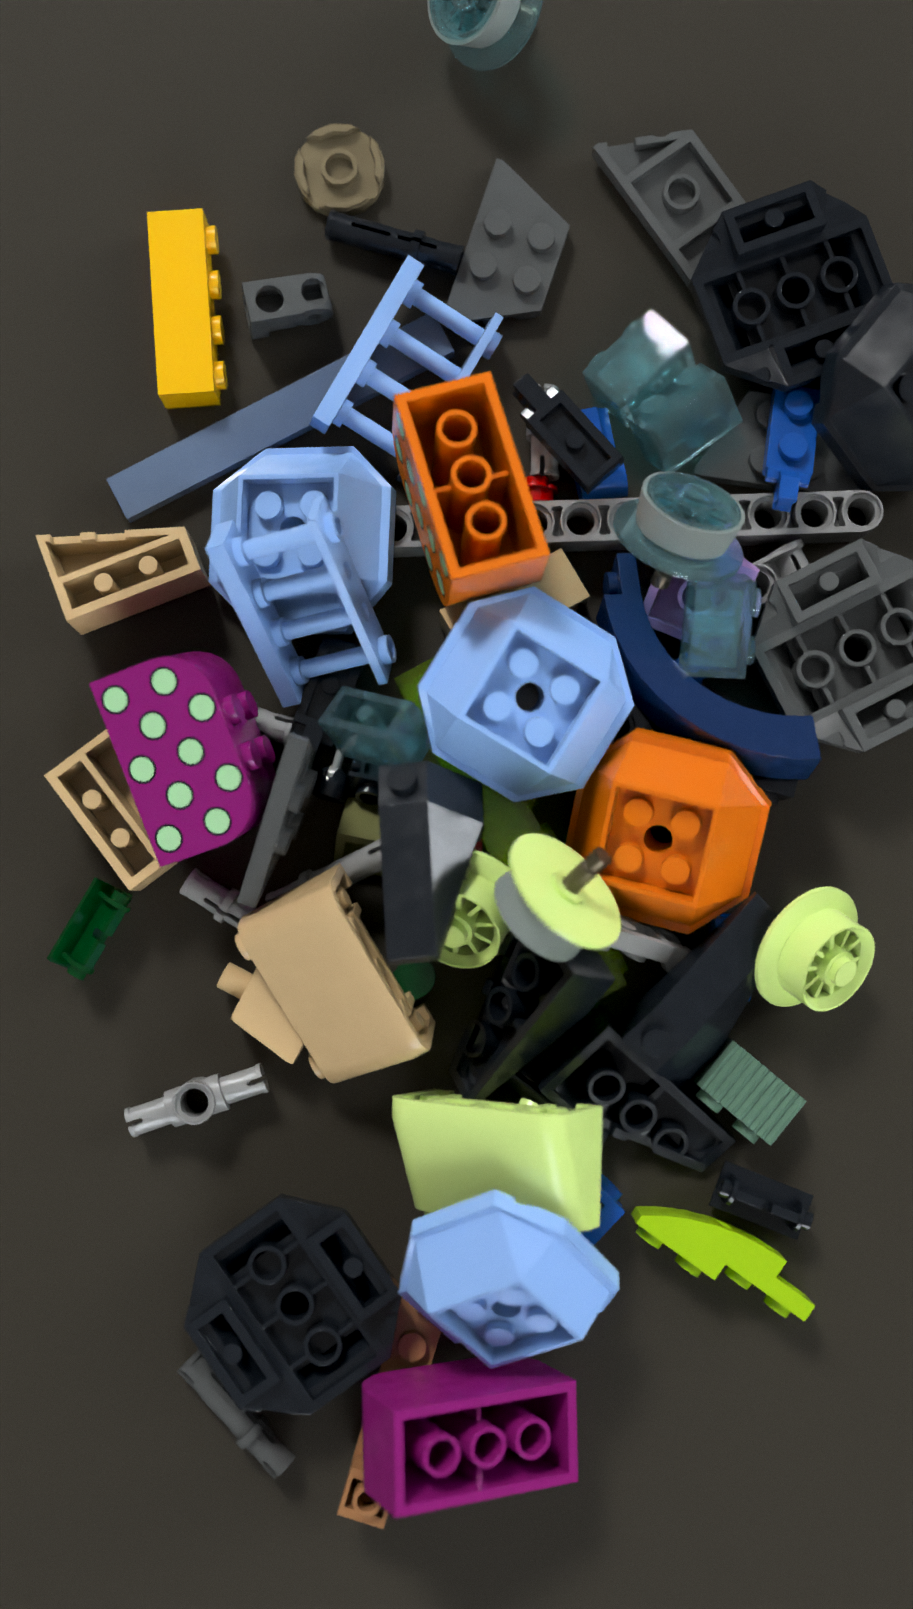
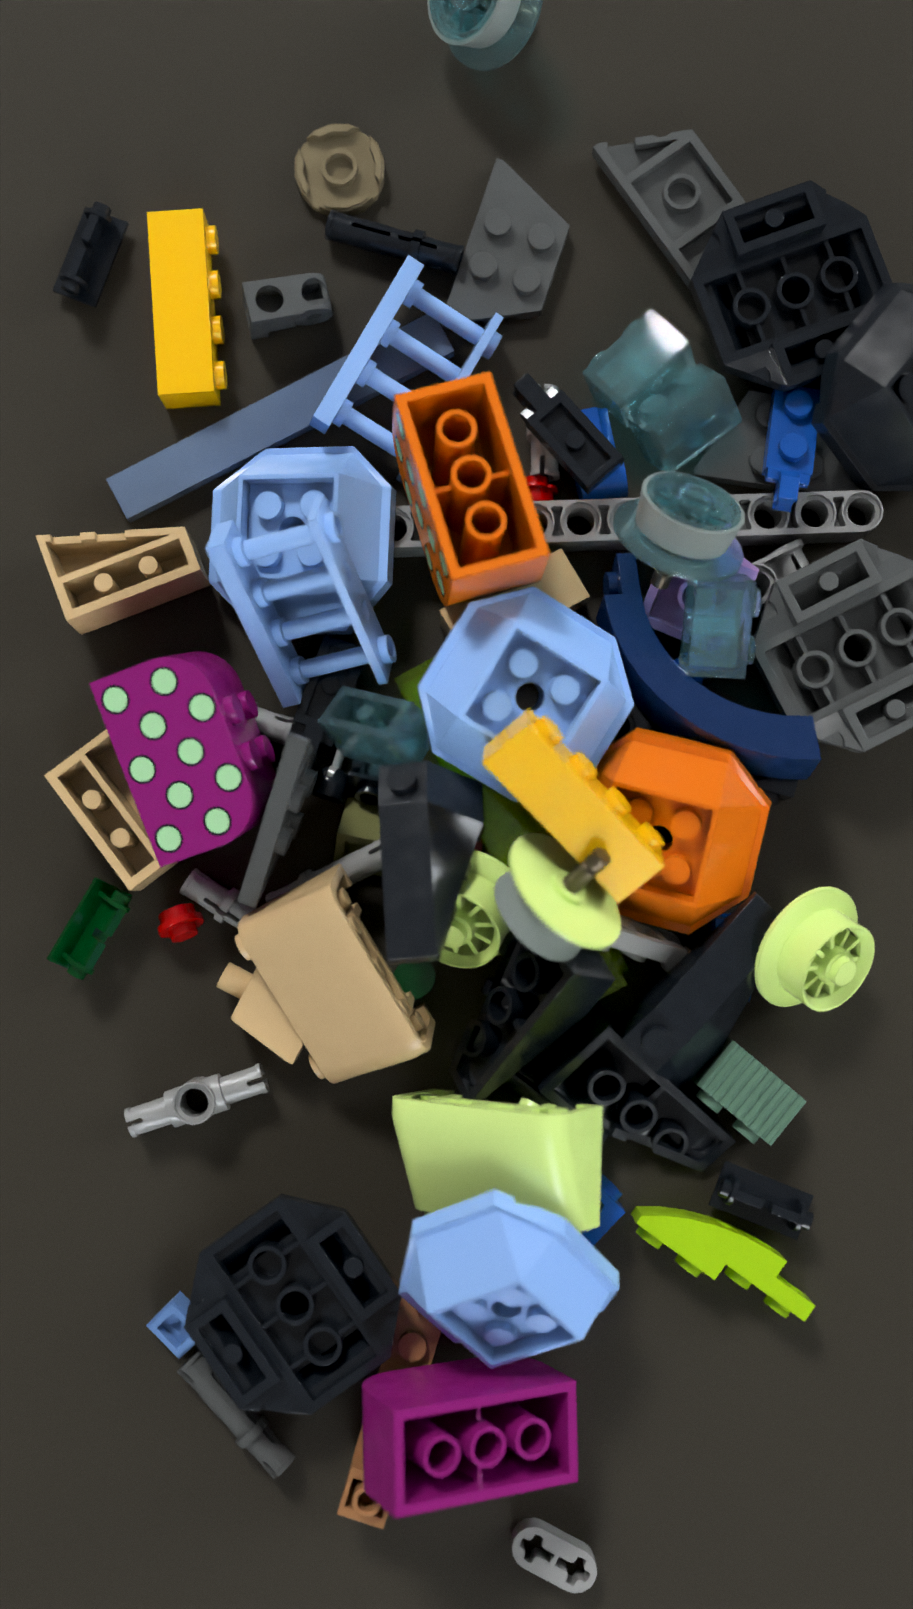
(91, 255): none -> black hinge
(169, 1325): none -> medium blue tile
(179, 922): none -> red plate
(547, 1564): none -> light grey beam
(572, 802): none -> yellow brick

